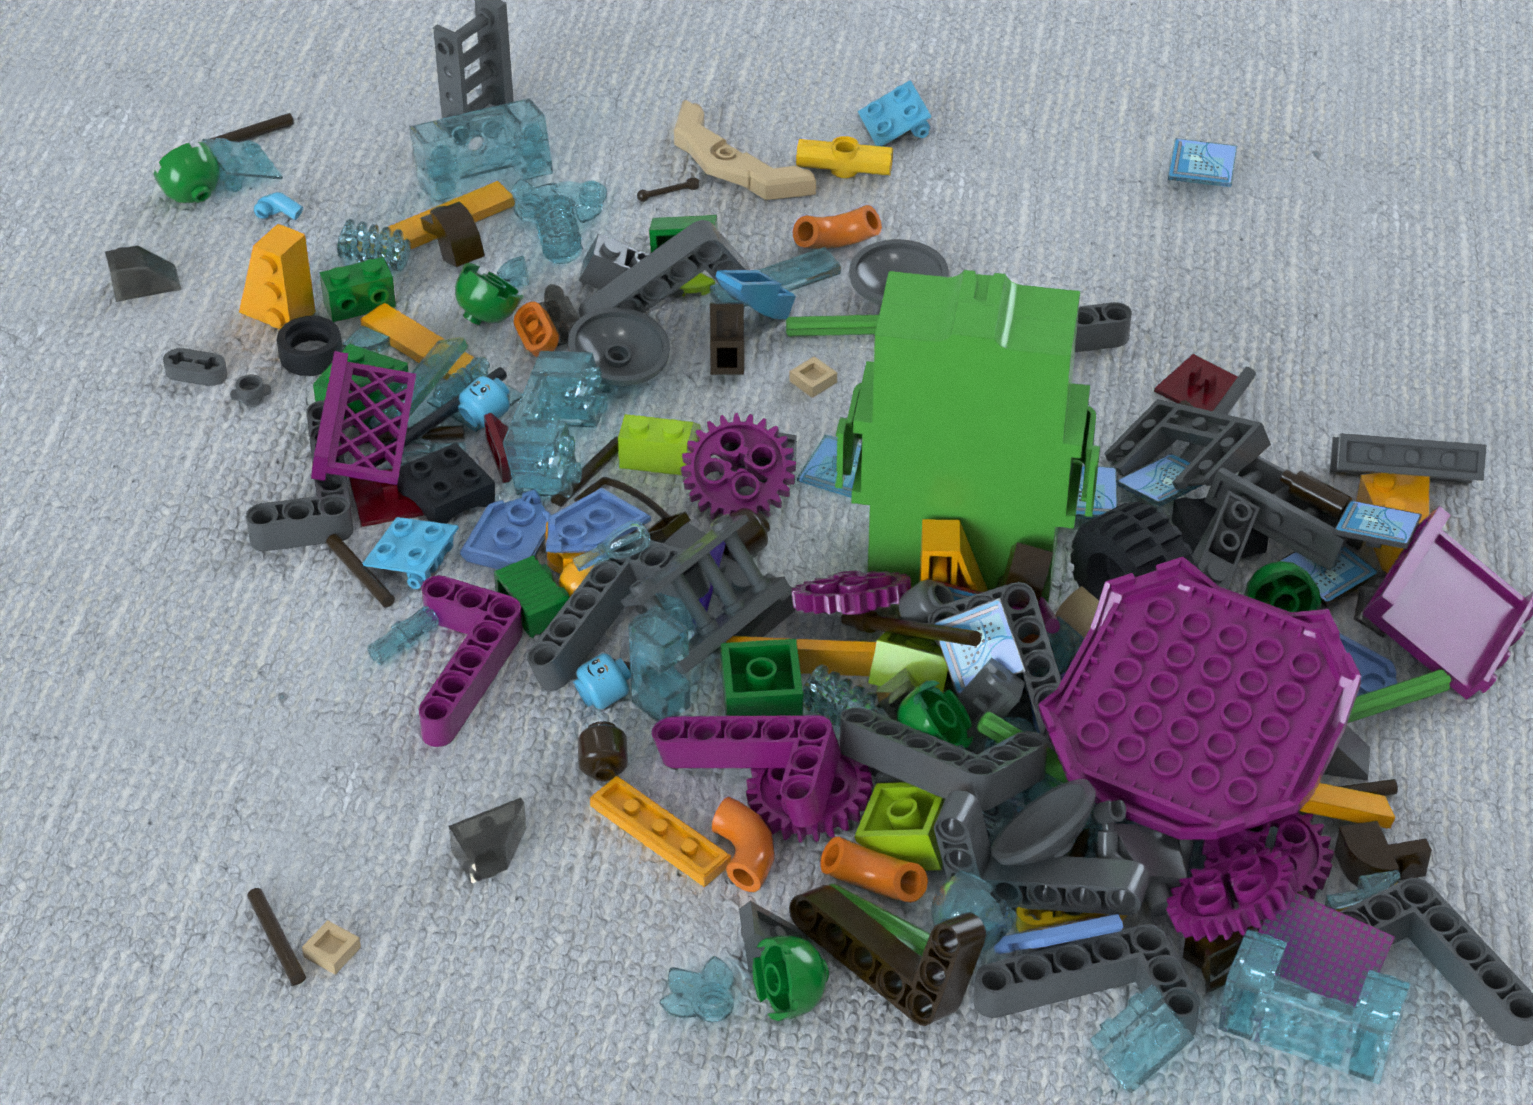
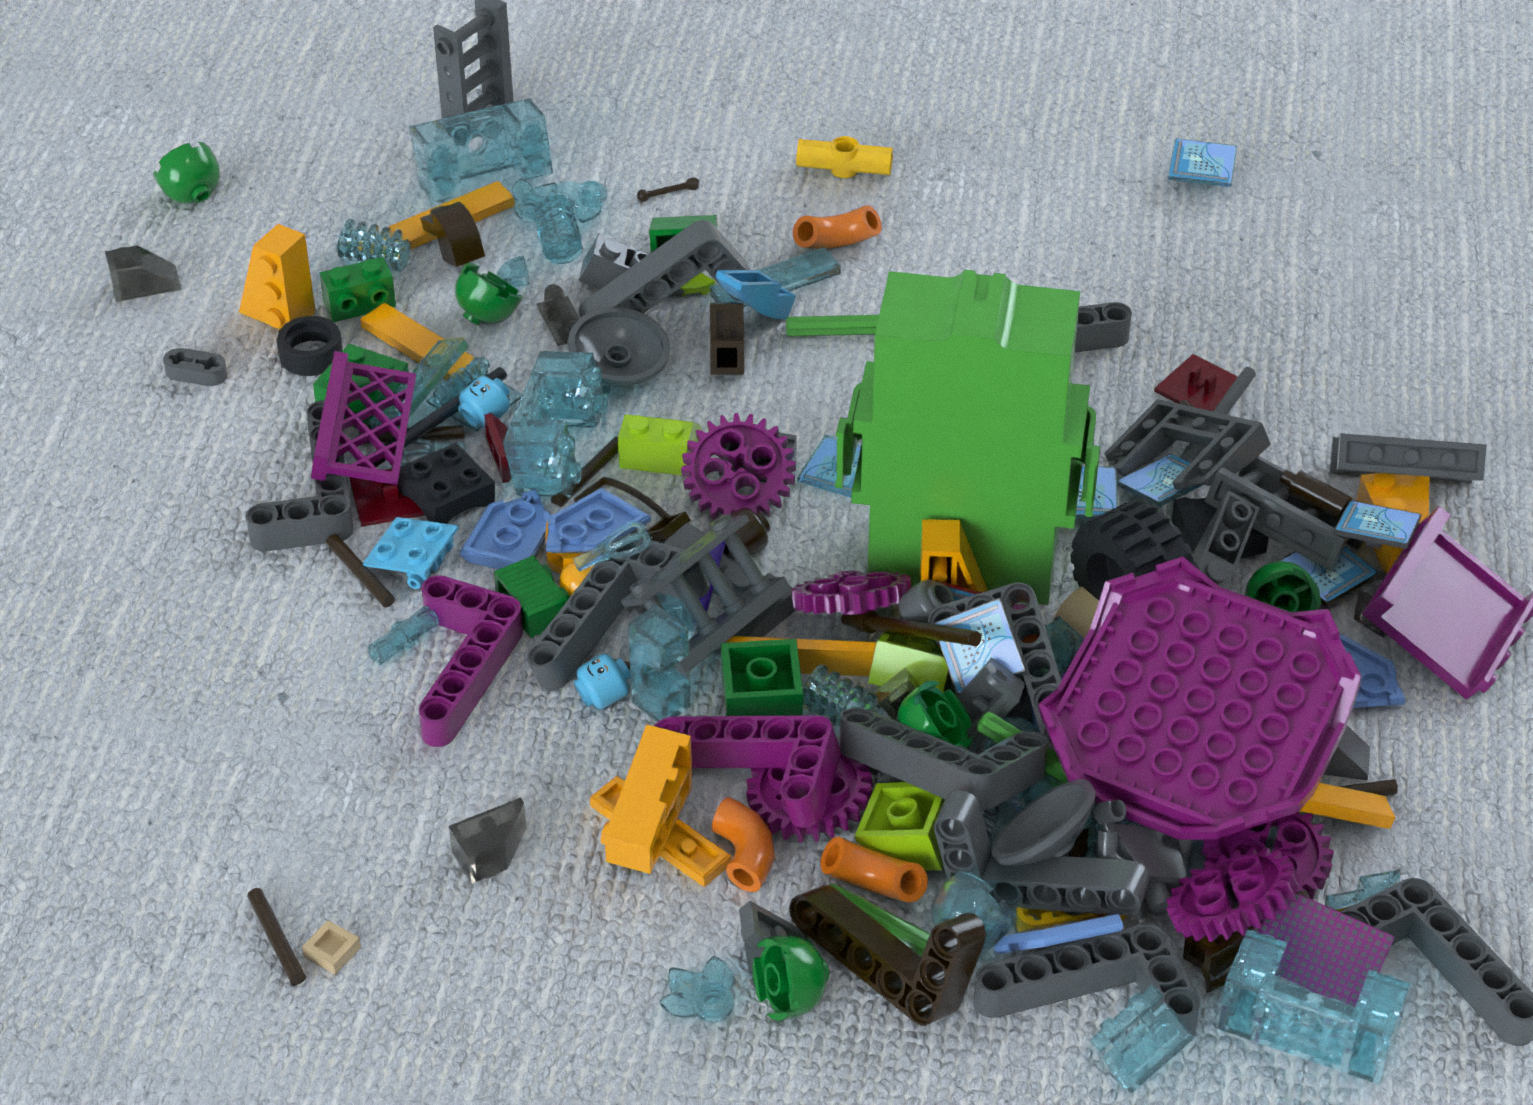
(241, 160): clear light blue hinge -> none
(250, 390): dark grey plate -> none
(258, 128): dark brown bar -> none
(276, 203): medium azure arm -> none
(368, 339): clear light blue tile -> none
(536, 328): orange plate -> none
(602, 751): dark brown head -> none
(649, 800): none -> light orange wedge
(731, 165): tan helmet -> none
(813, 376): tan tile -> none
(872, 264): dark grey dish -> none
(896, 114): medium azure hinge -> none
(1027, 566): dark brown brick -> none
(1050, 621): magenta bar -> none
(1364, 851): dark brown brick -> none
(1399, 694): bright green axle -> none

